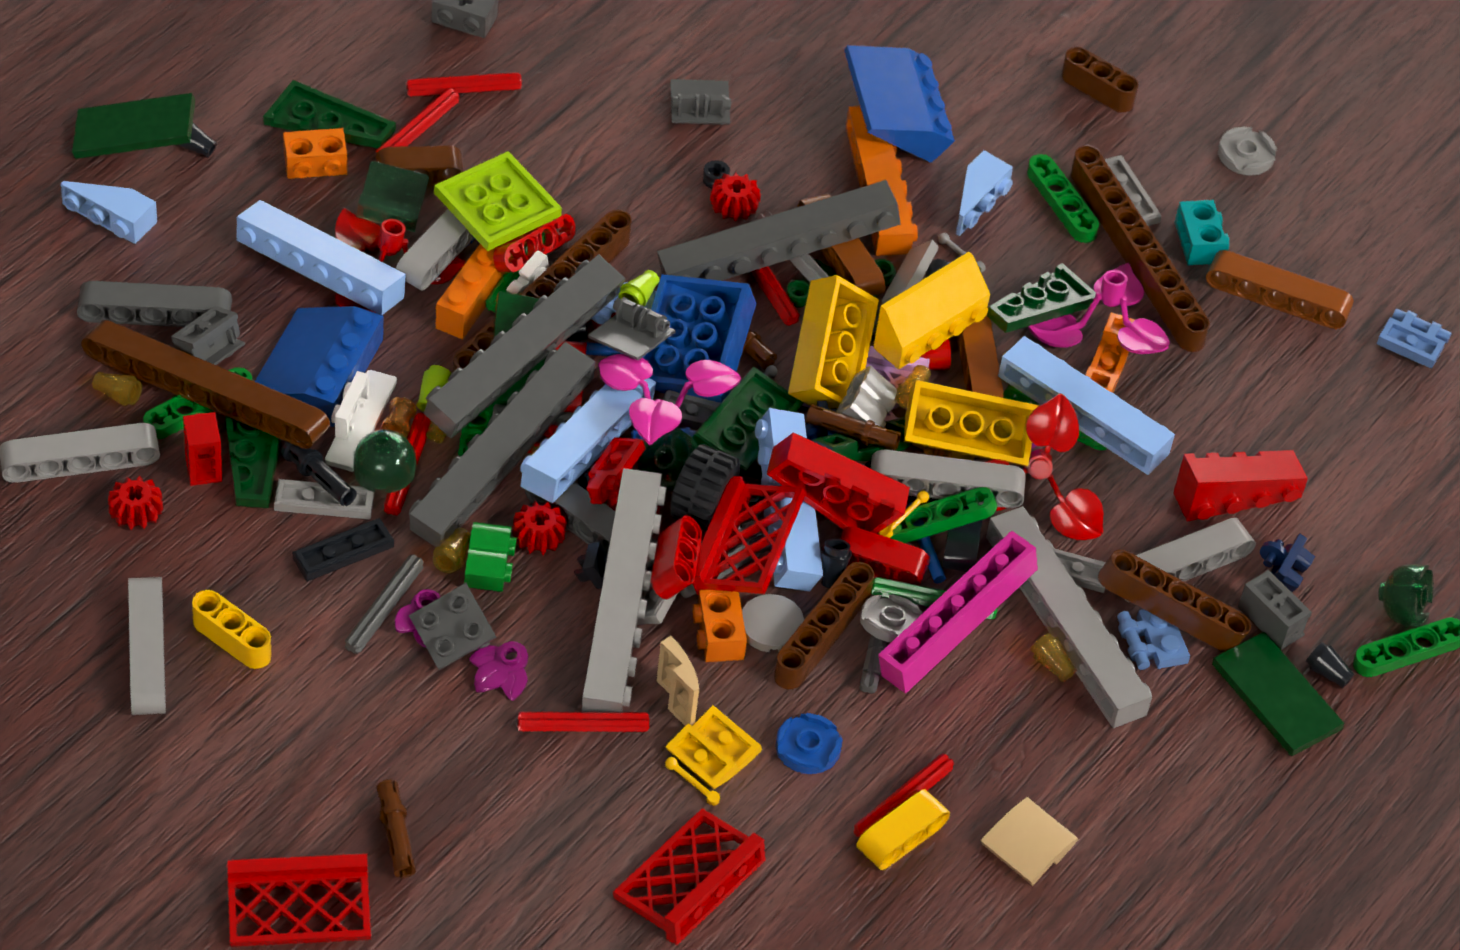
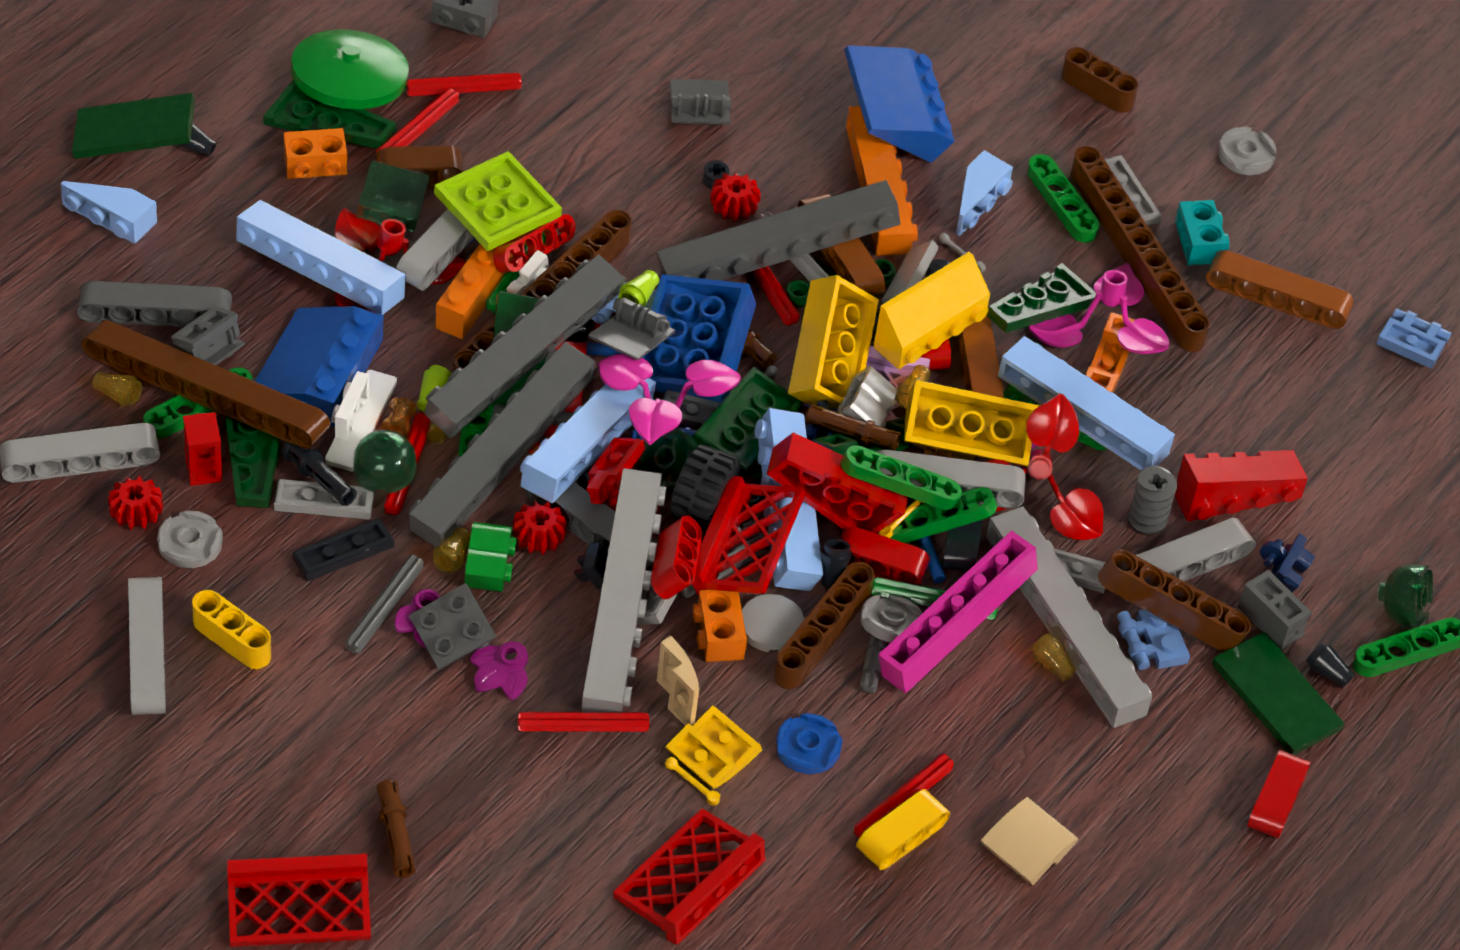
(190, 539): none -> light grey tile
(349, 69): none -> green dish
(901, 474): none -> green beam
(1152, 500): none -> dark grey piece
(1278, 794): none -> red beam

